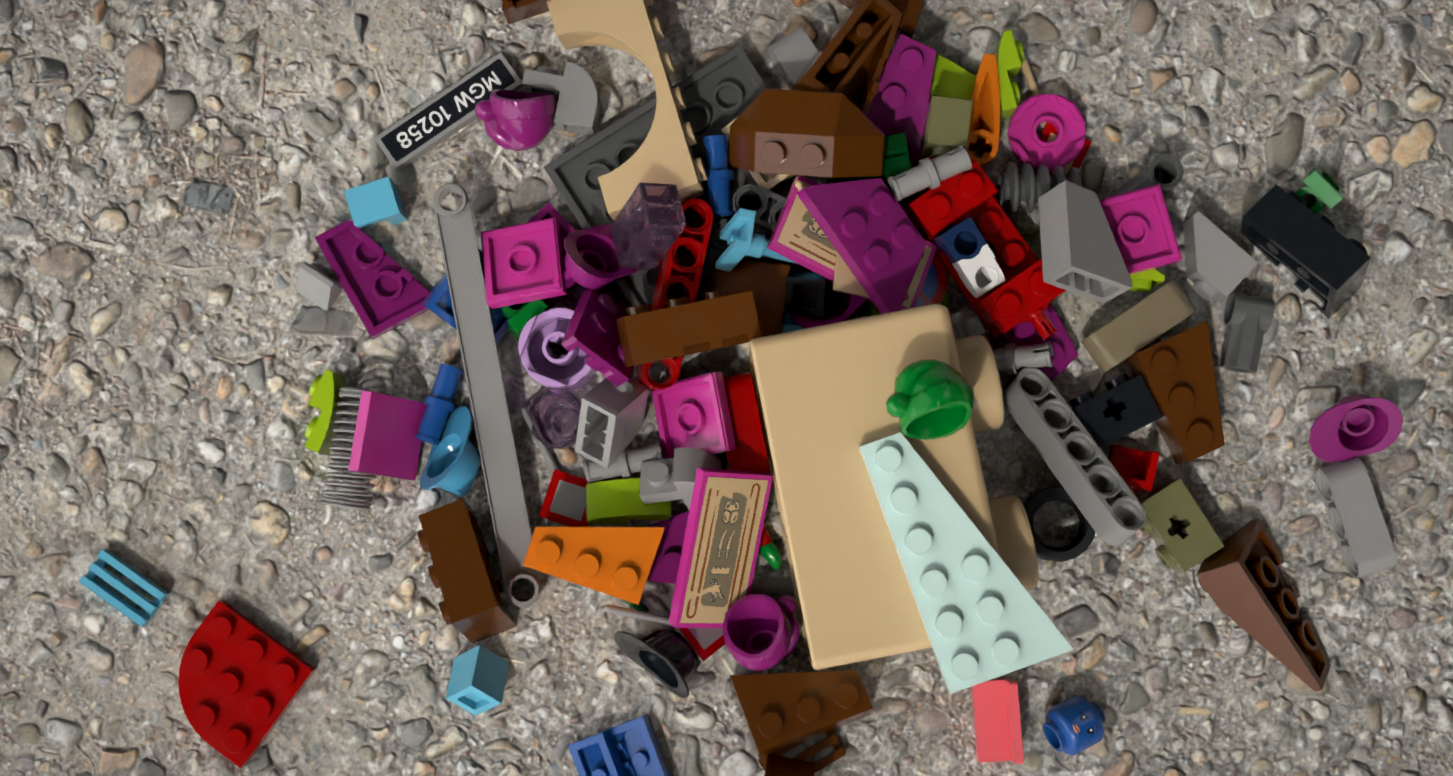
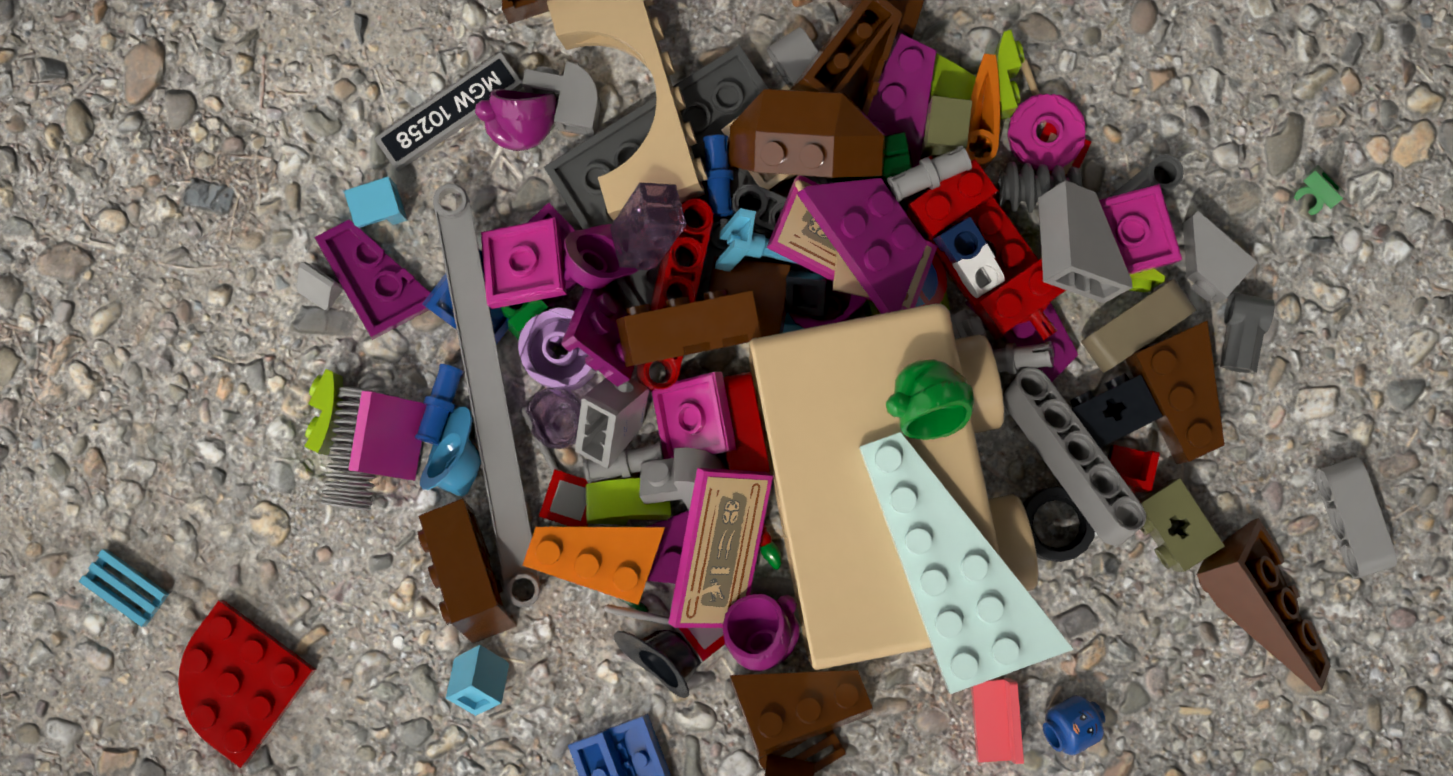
(1307, 246): black wedge -> none
(1355, 428): magenta piece -> none

